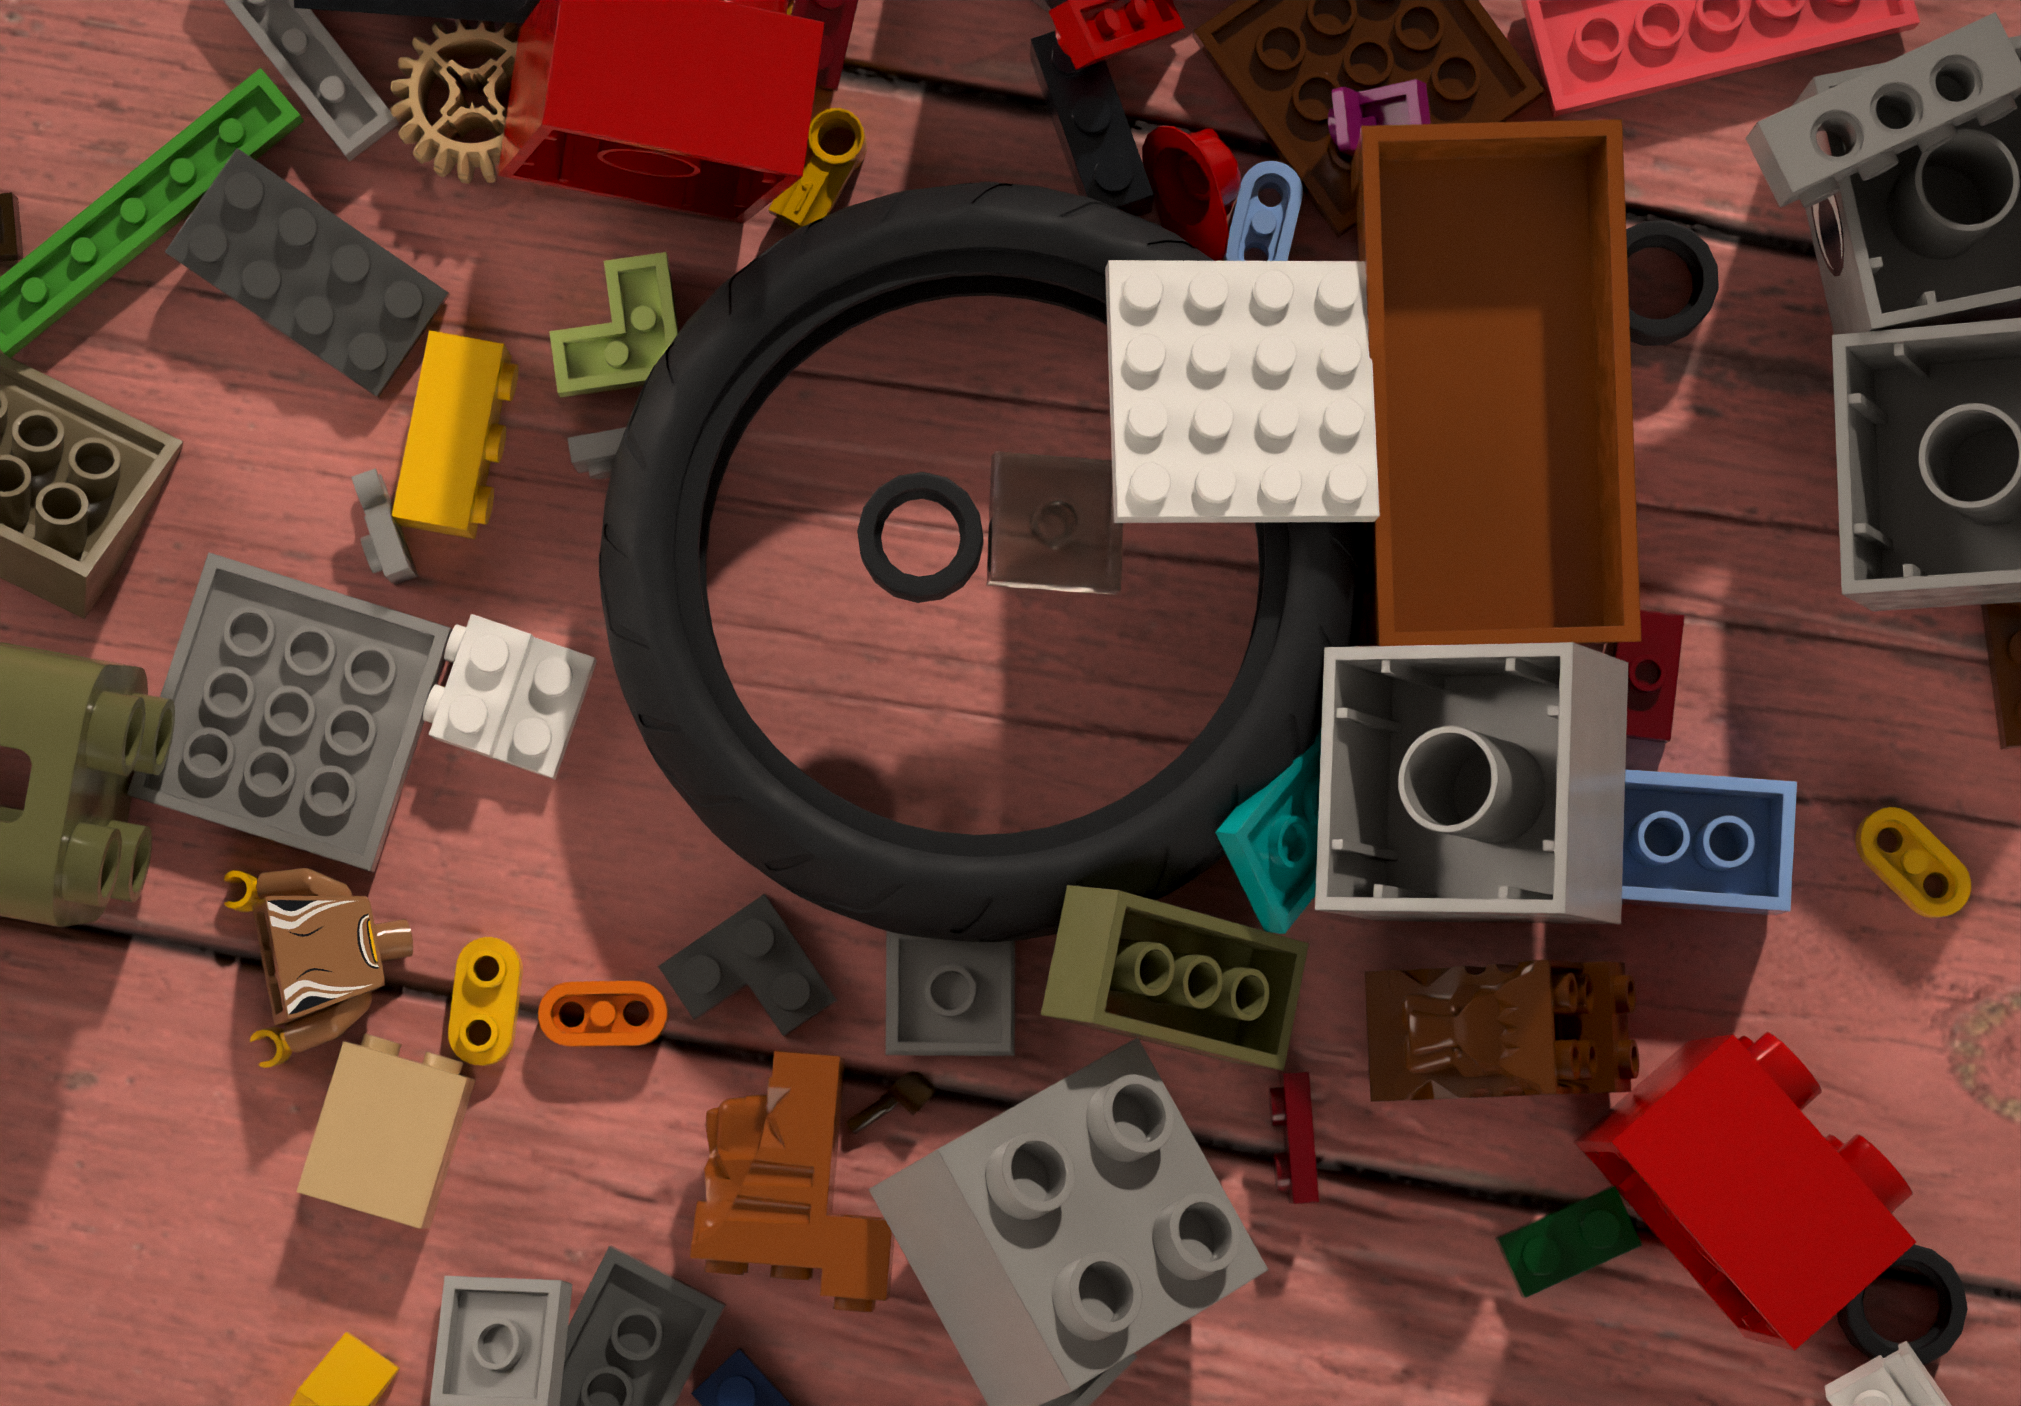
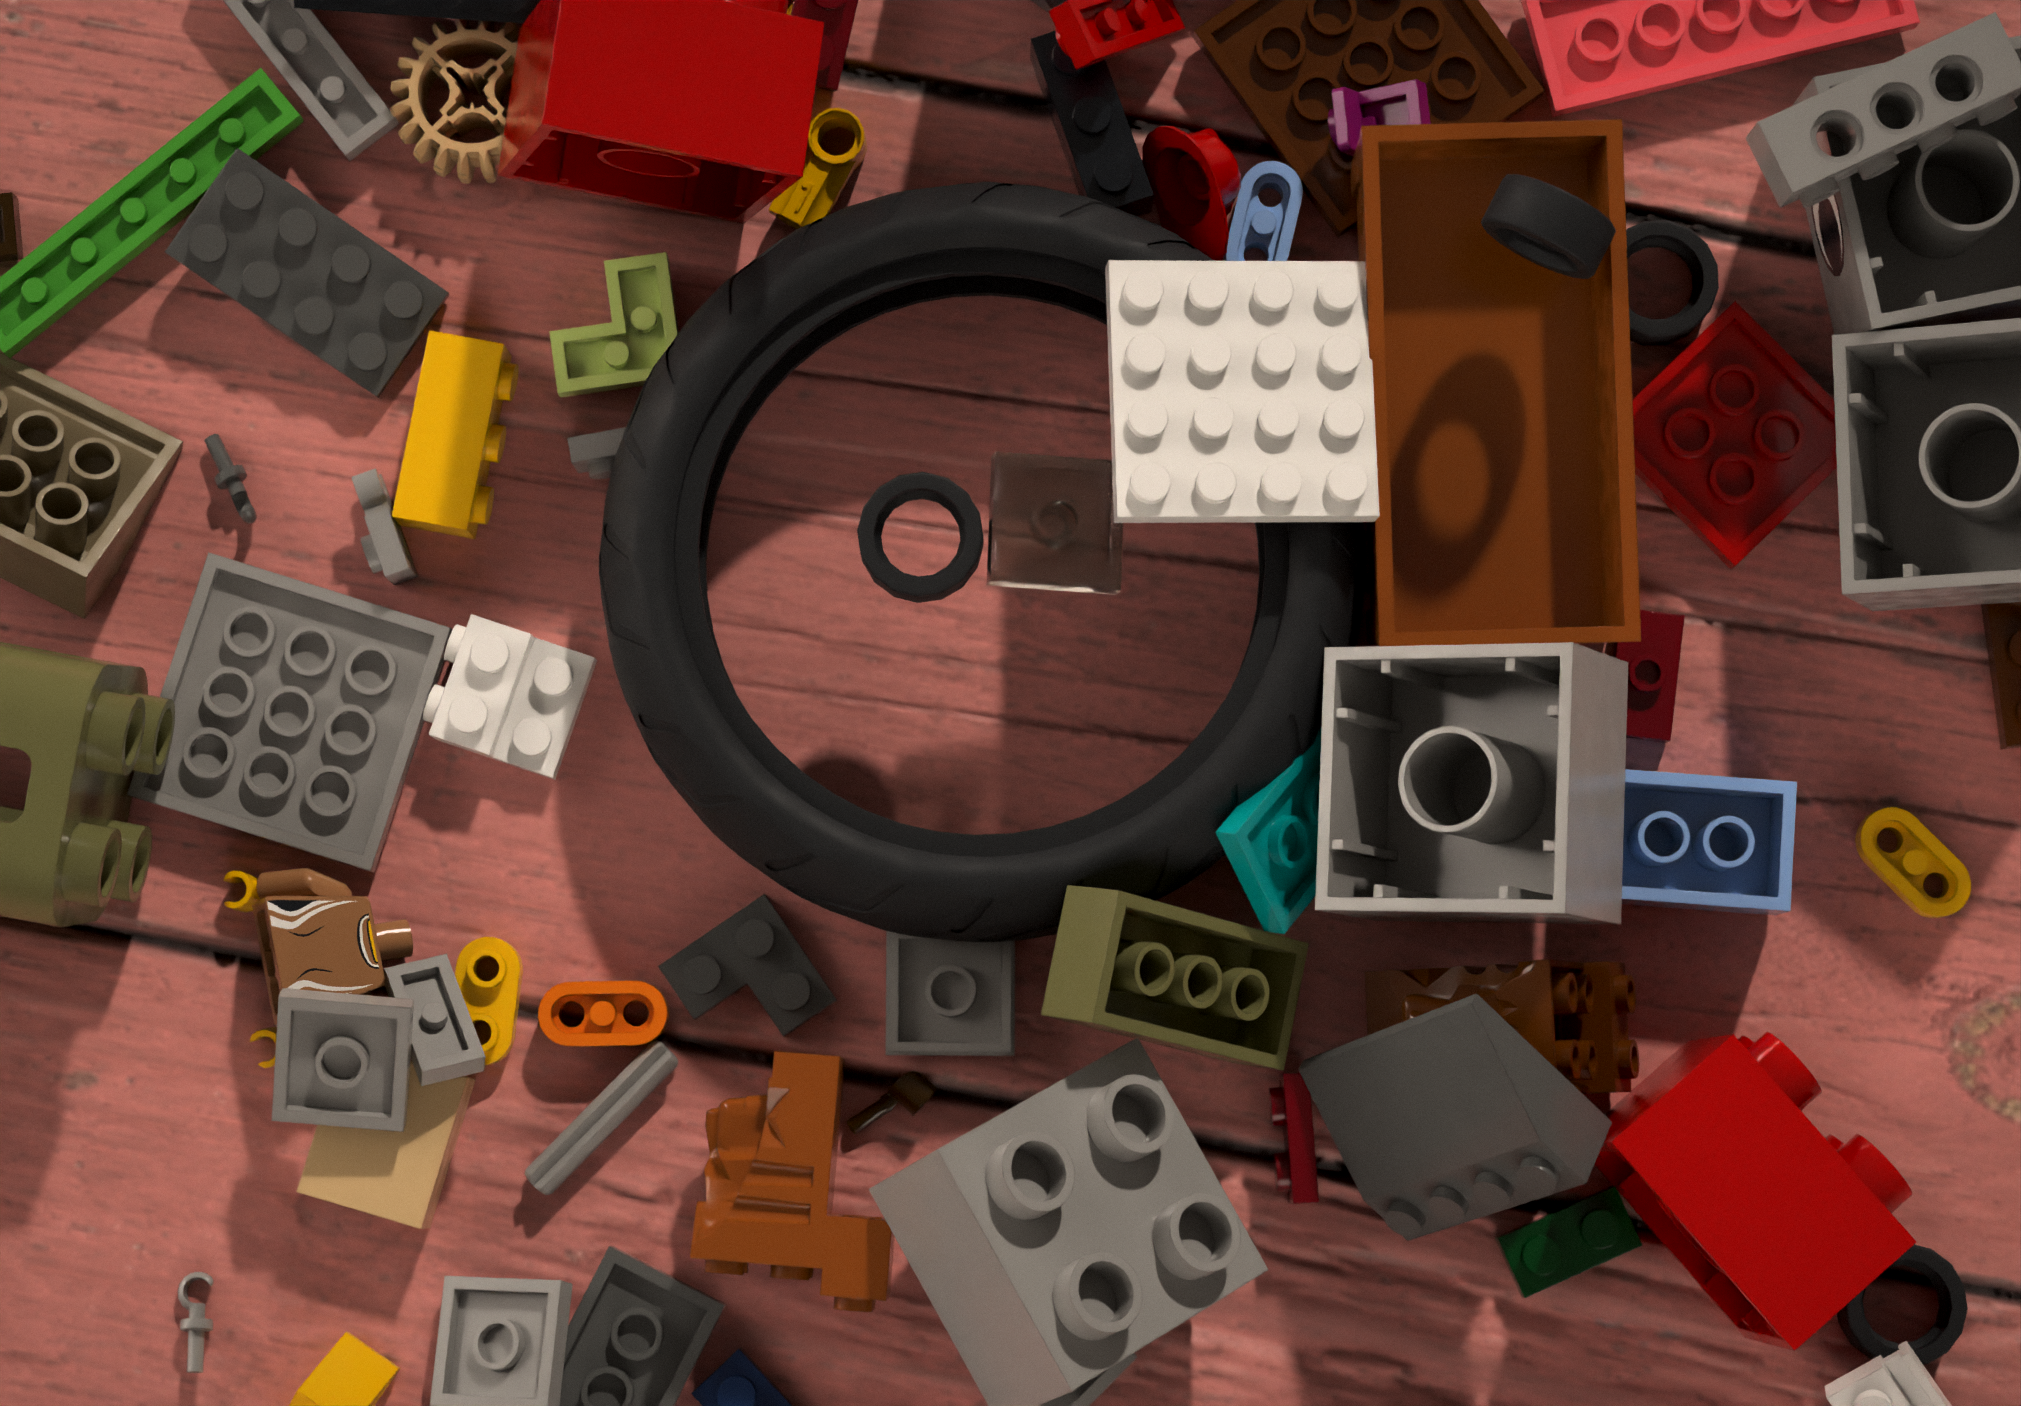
(196, 1324): none -> light grey hand
(231, 478): none -> dark grey hand
(342, 1059): none -> light grey plate
(442, 1030): none -> light grey plate
(601, 1117): none -> light grey axle
(1453, 1118): none -> dark grey slope
(1548, 226): none -> black tyre
(1733, 435): none -> red plate

